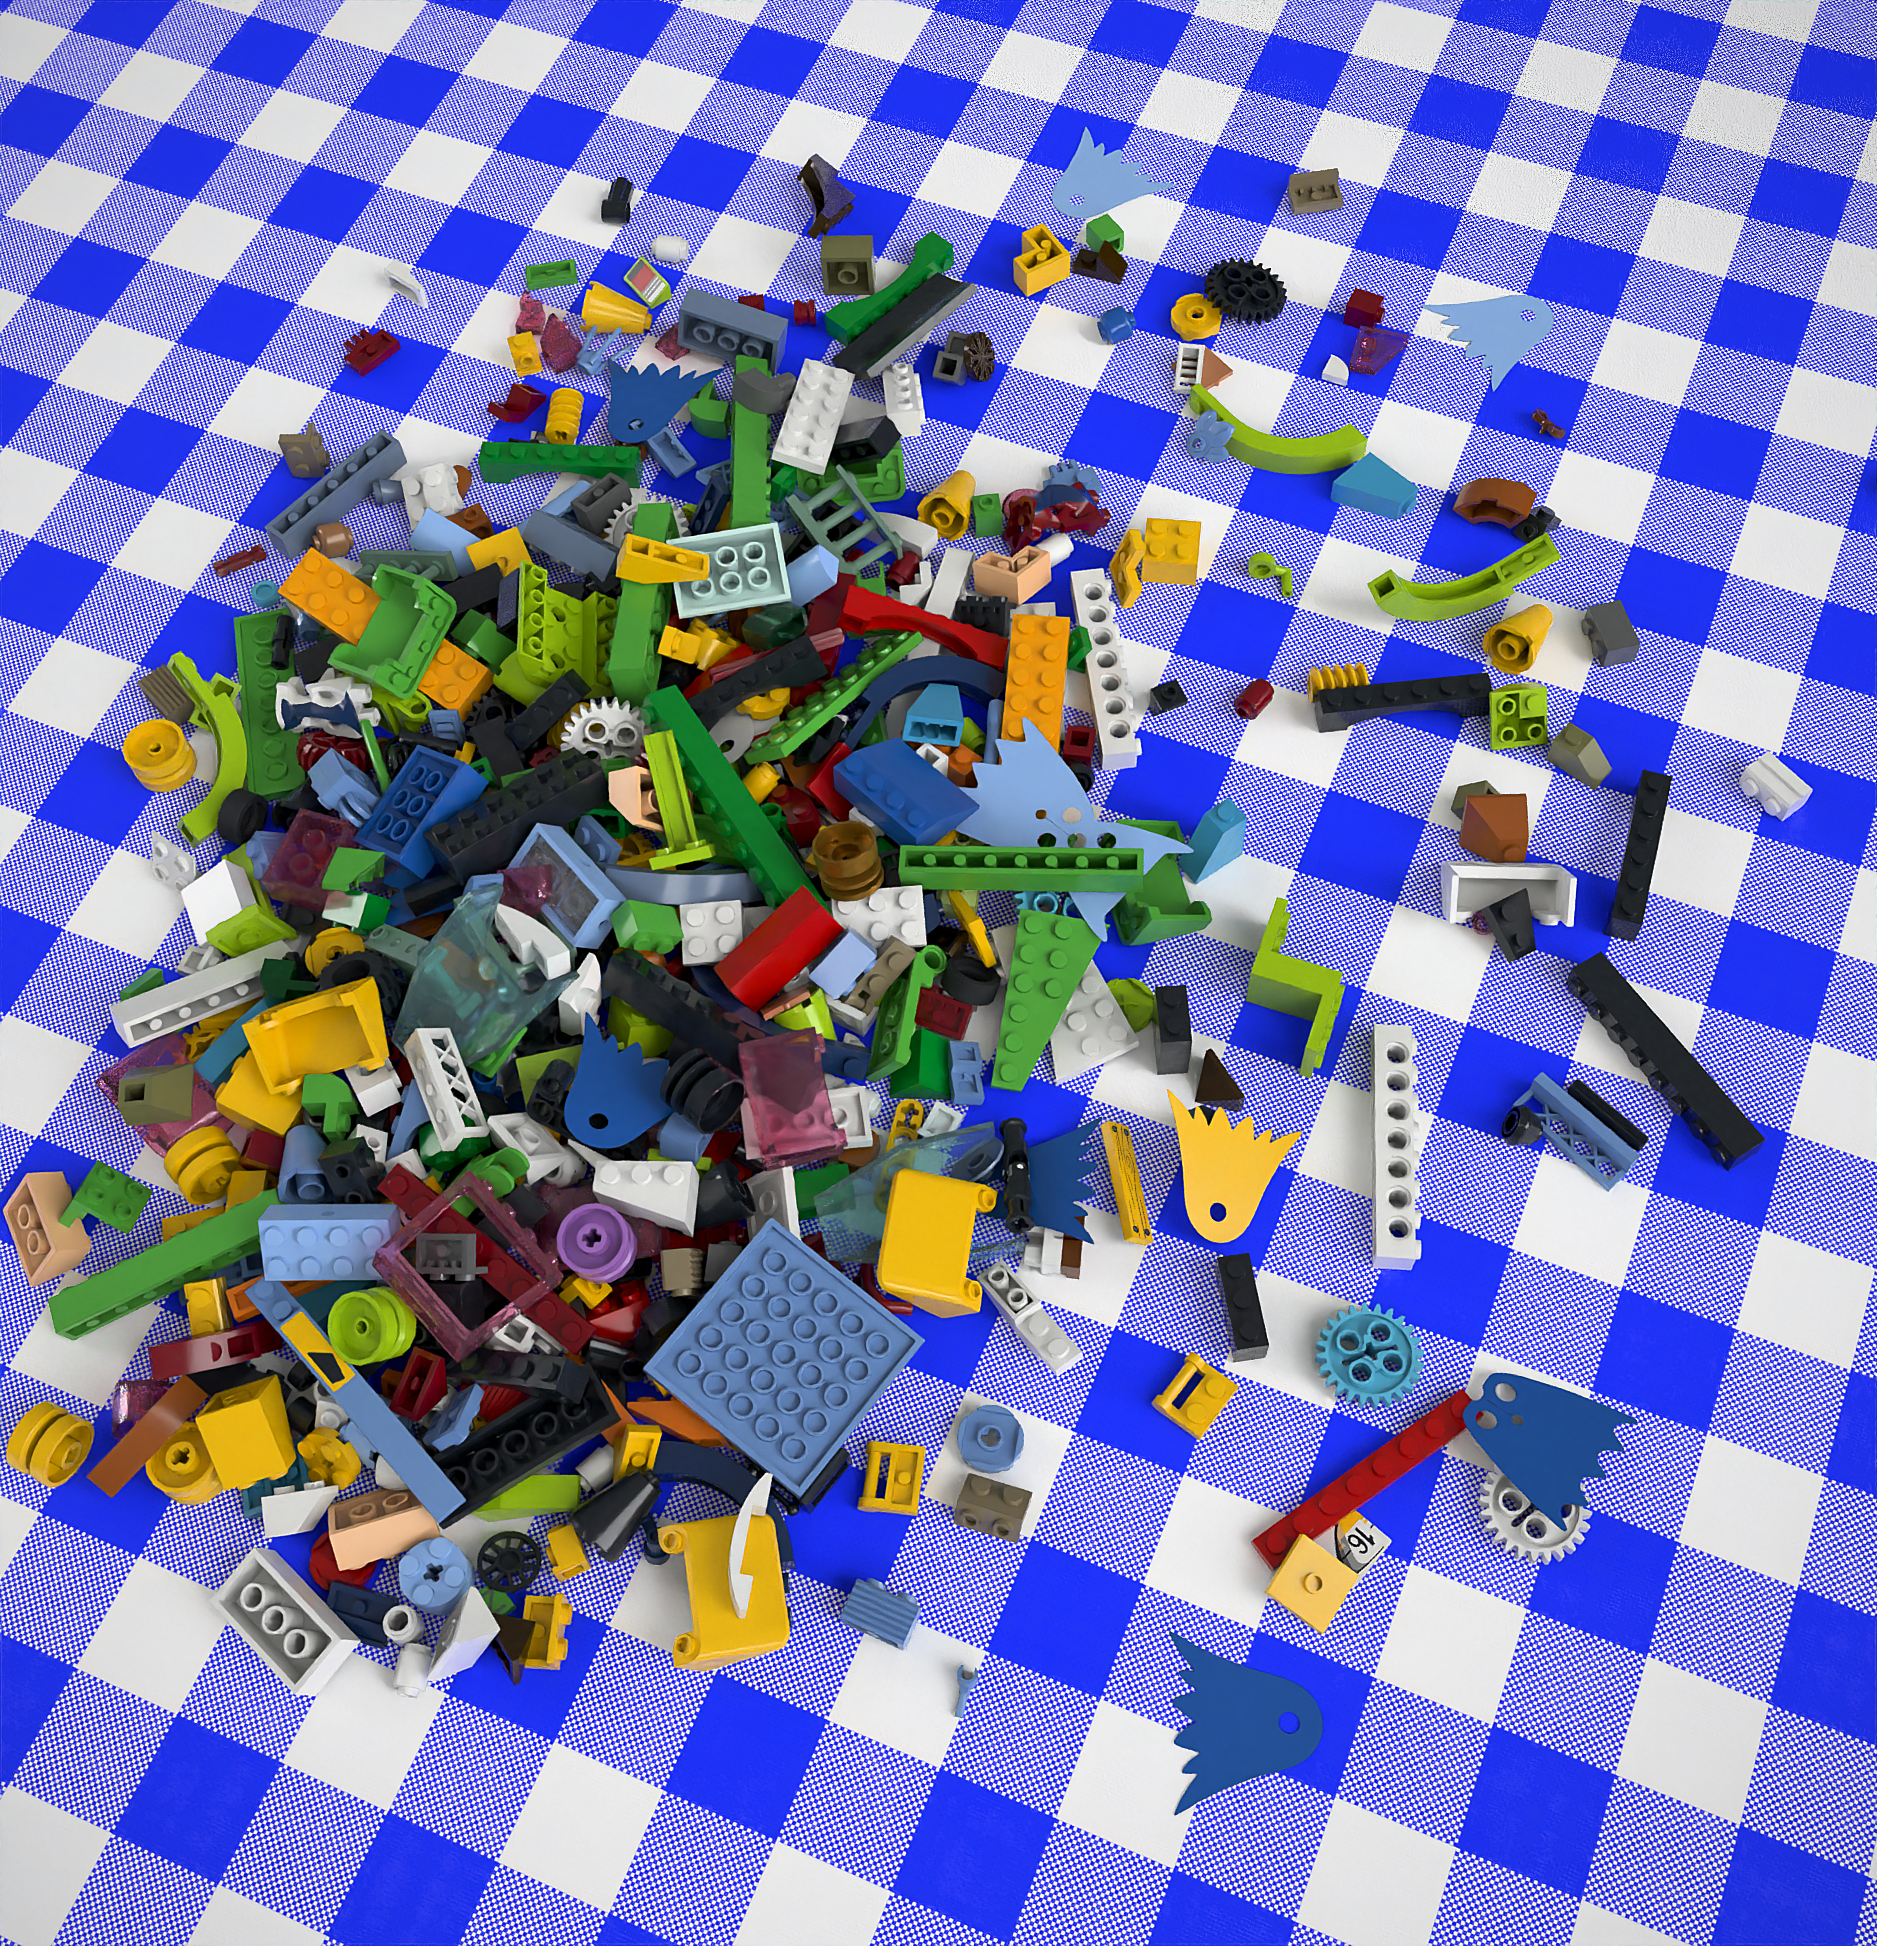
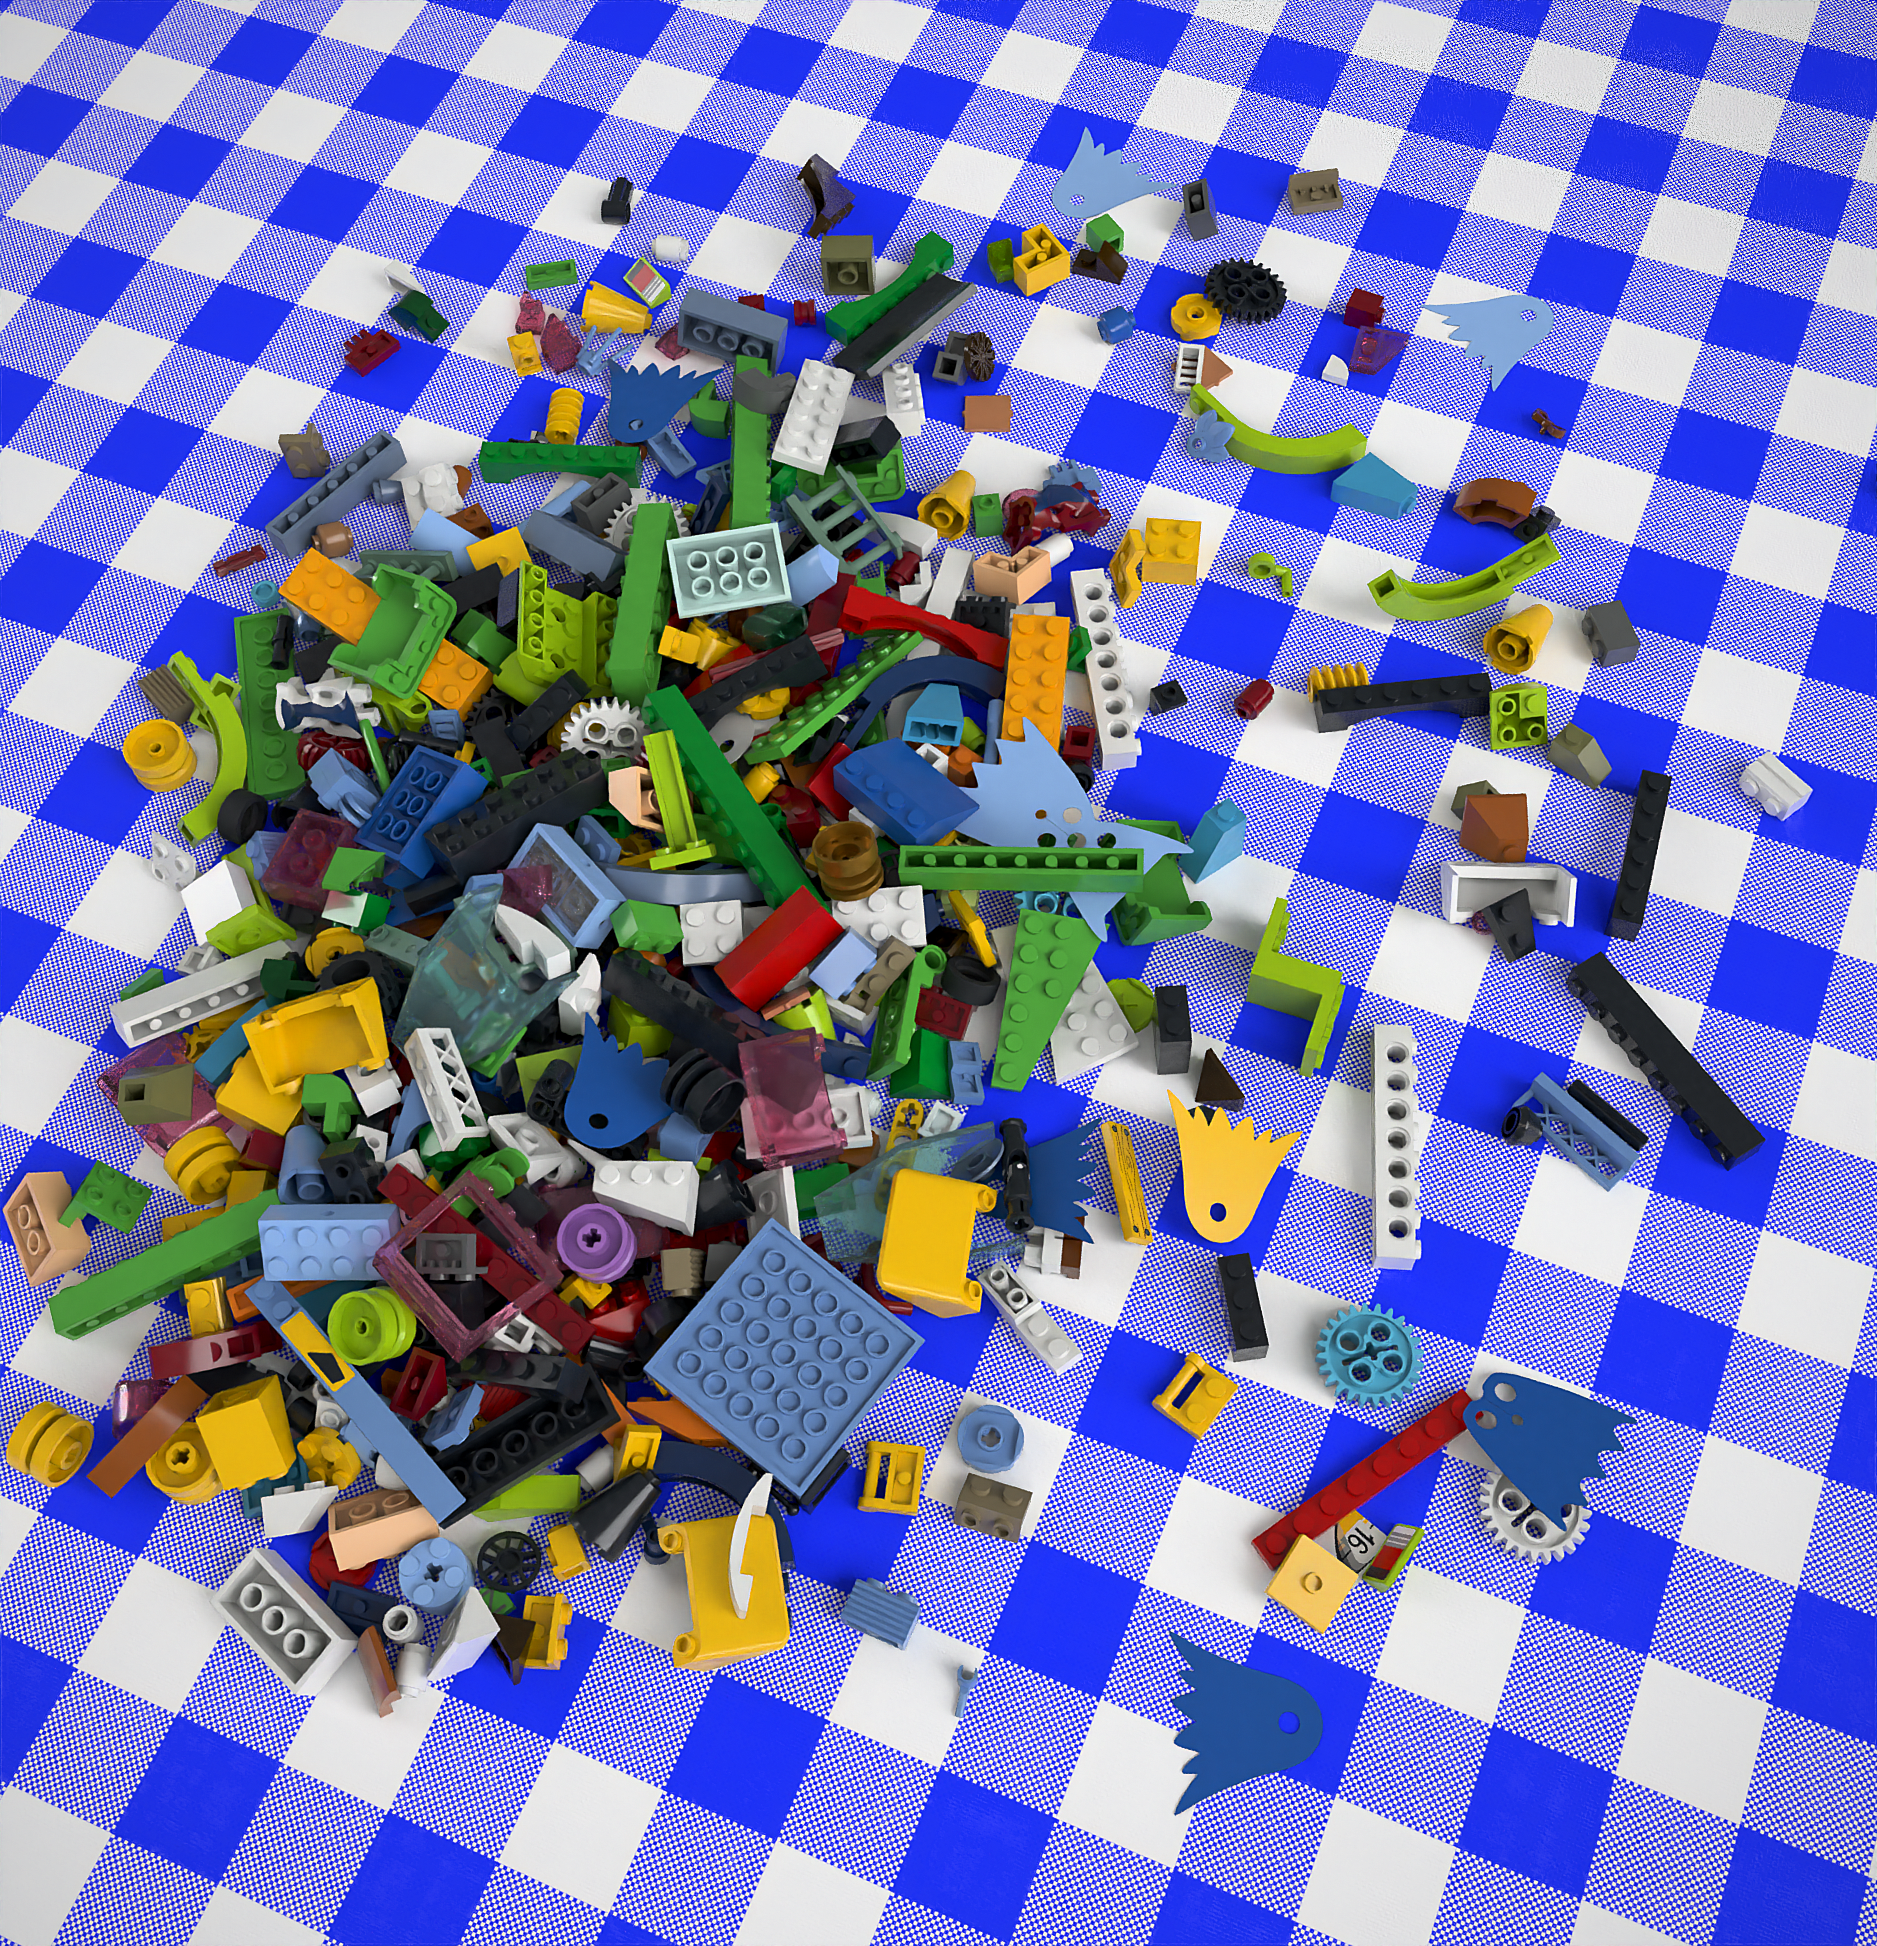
(378, 1671): none -> dark orange slope
(416, 310): none -> dark green brick
(519, 405): dark red slope -> none
(657, 562): yellow slope -> none
(987, 413): none -> nougat piece
(1001, 260): none -> clear neon green bracket
(1200, 209): none -> dark grey brick
(1392, 1556): none -> slope

